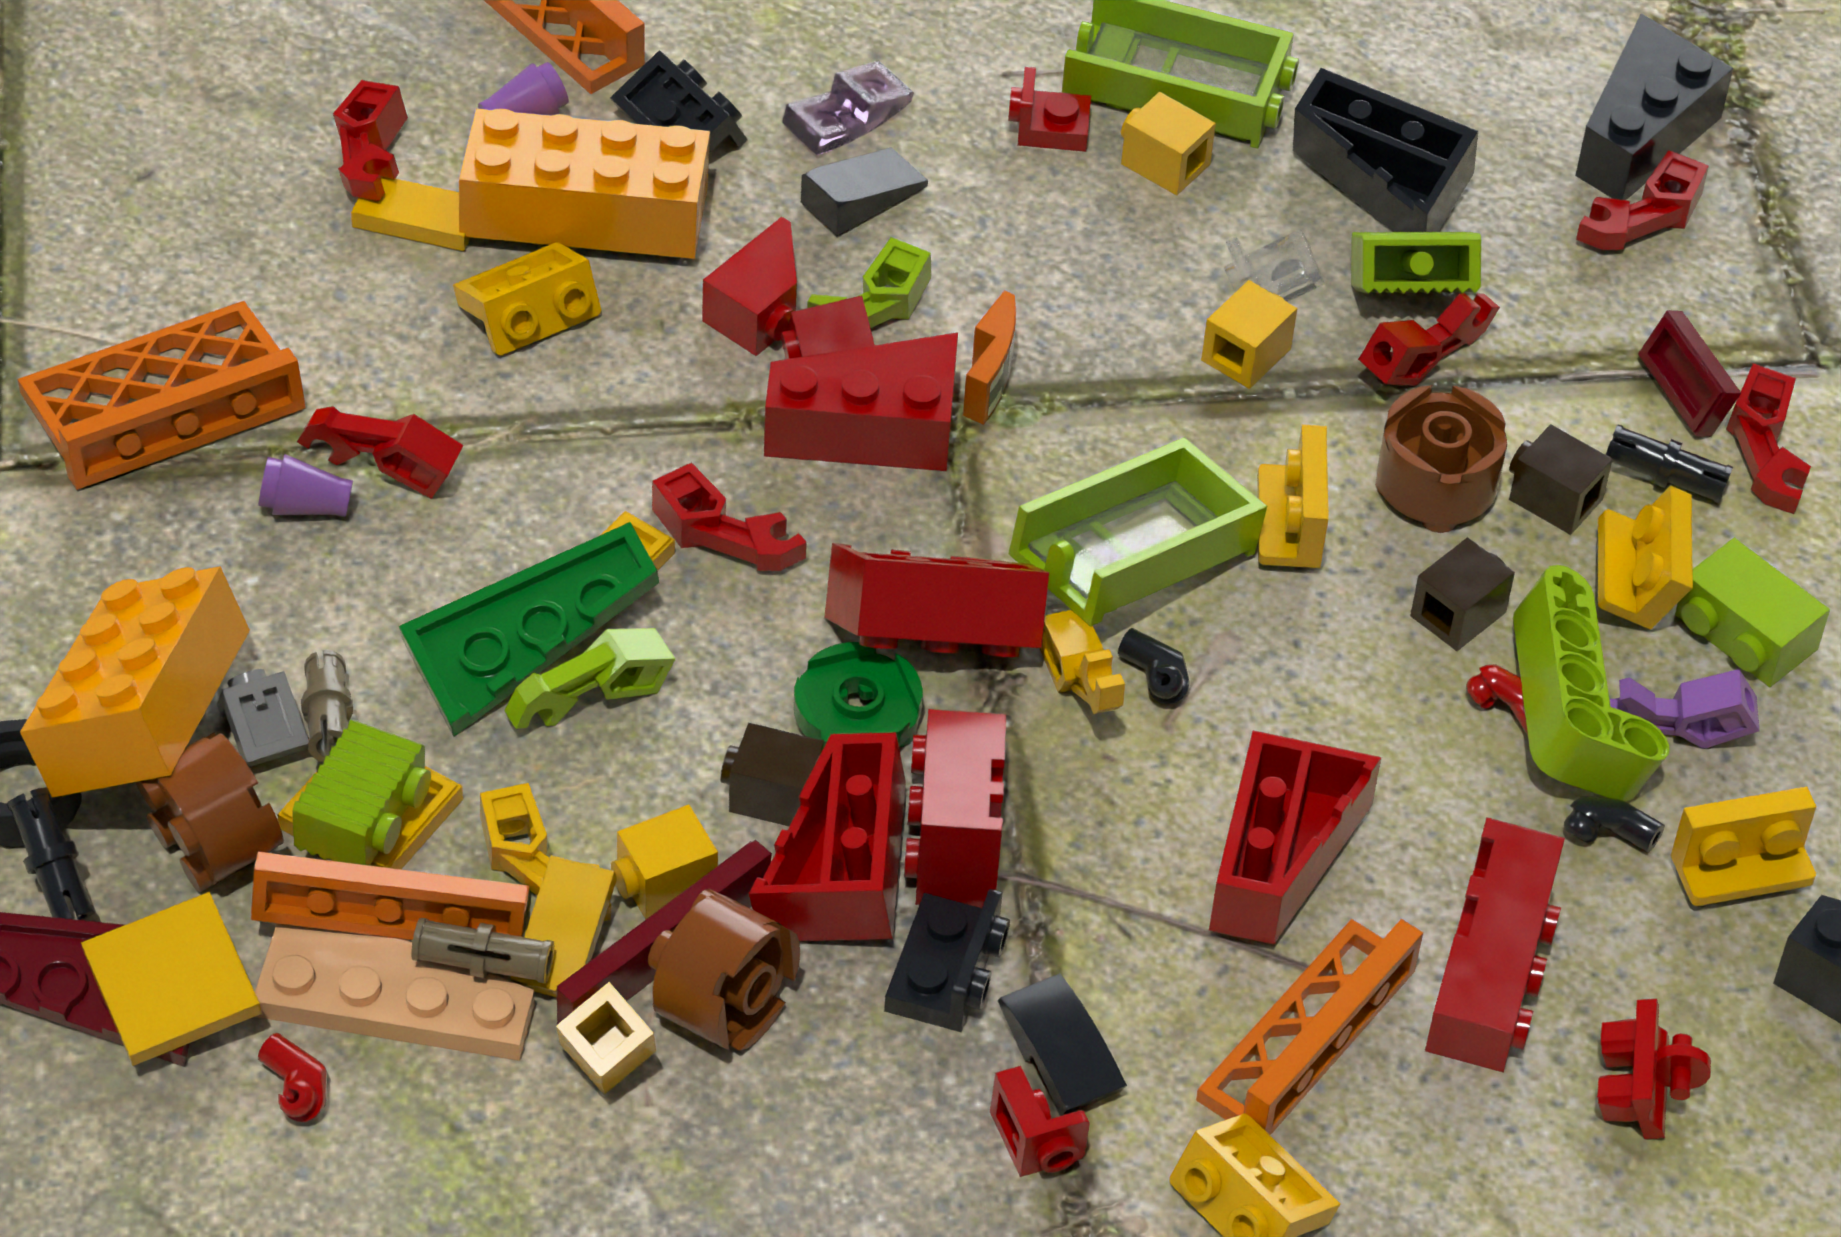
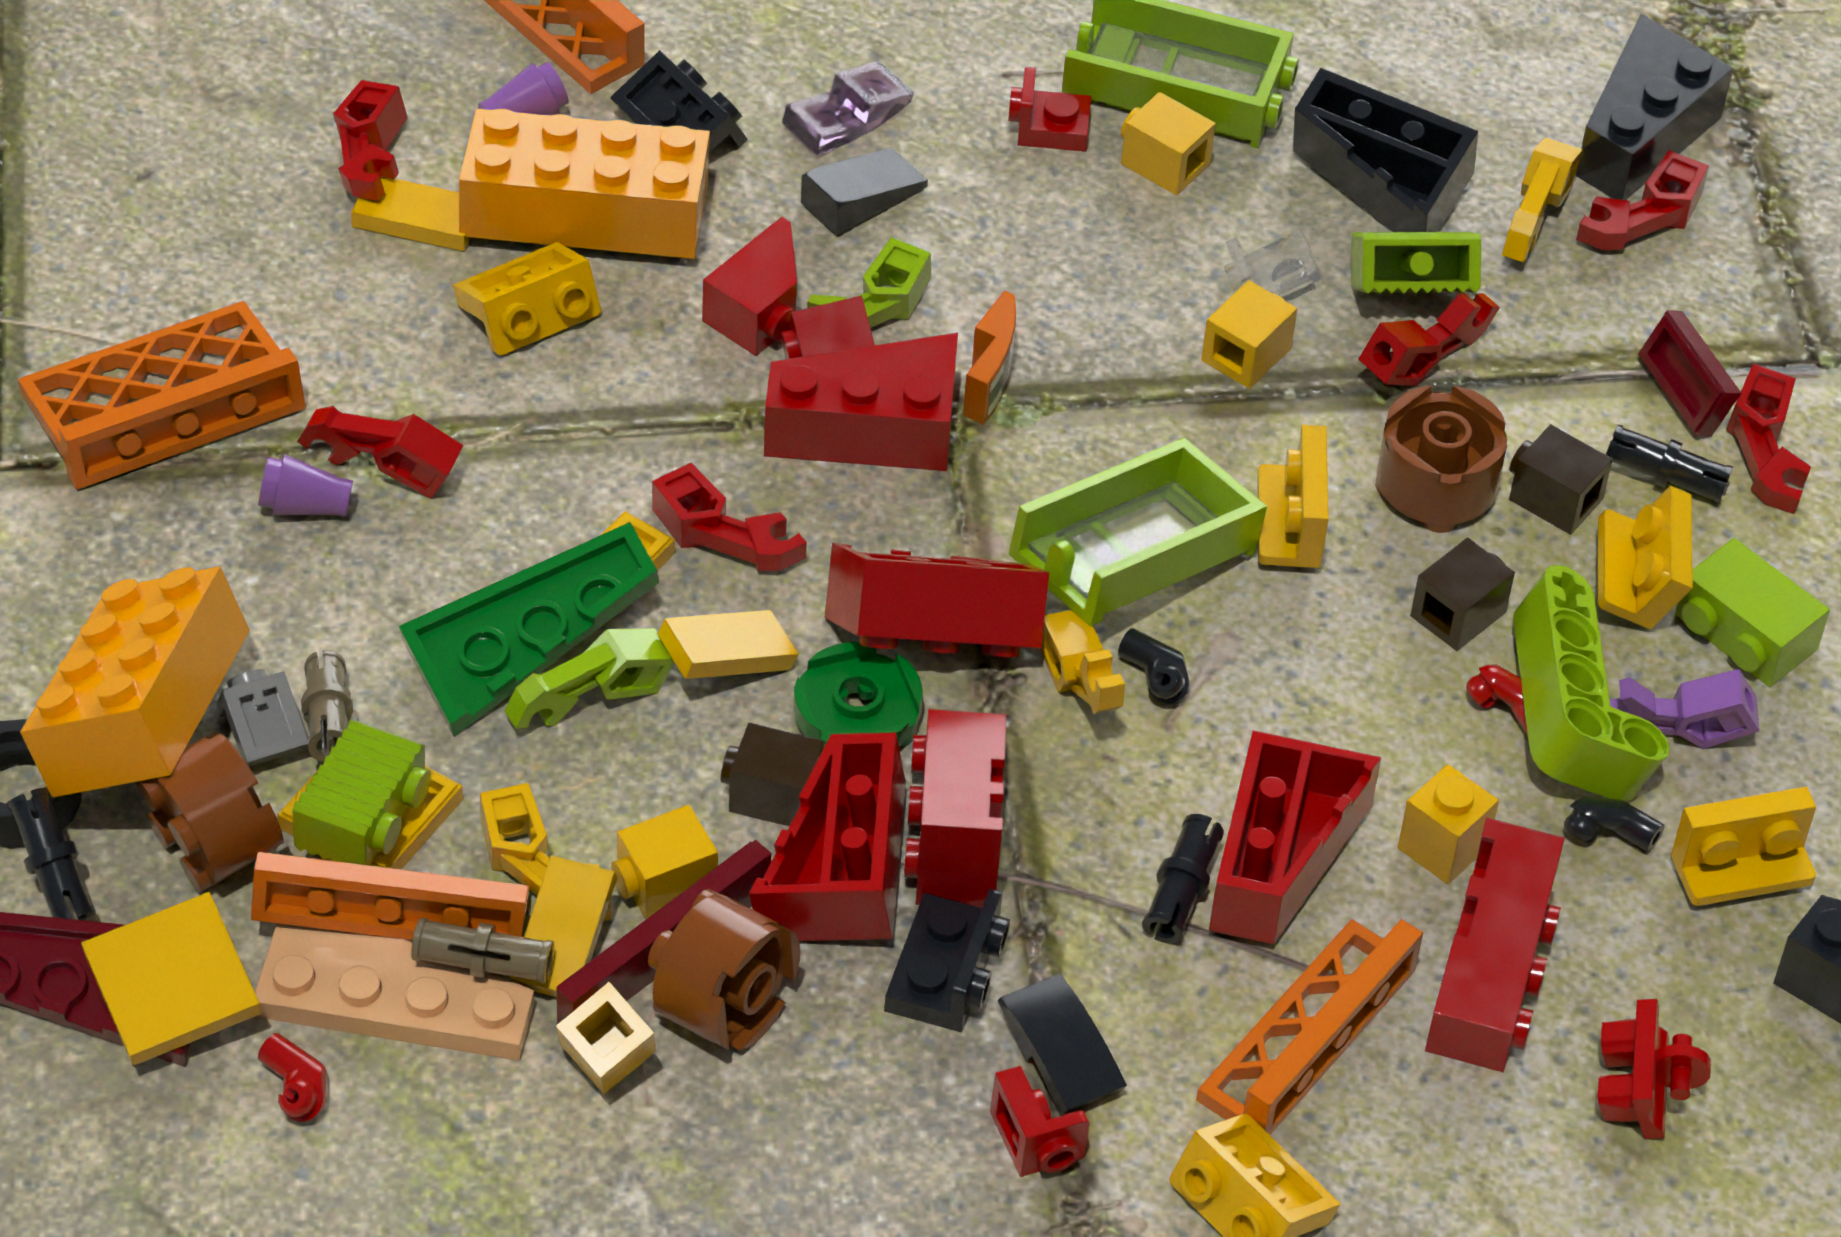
(727, 644): none -> yellow tile
(1183, 878): none -> black pin
(1446, 823): none -> yellow brick
(1545, 182): none -> yellow piece

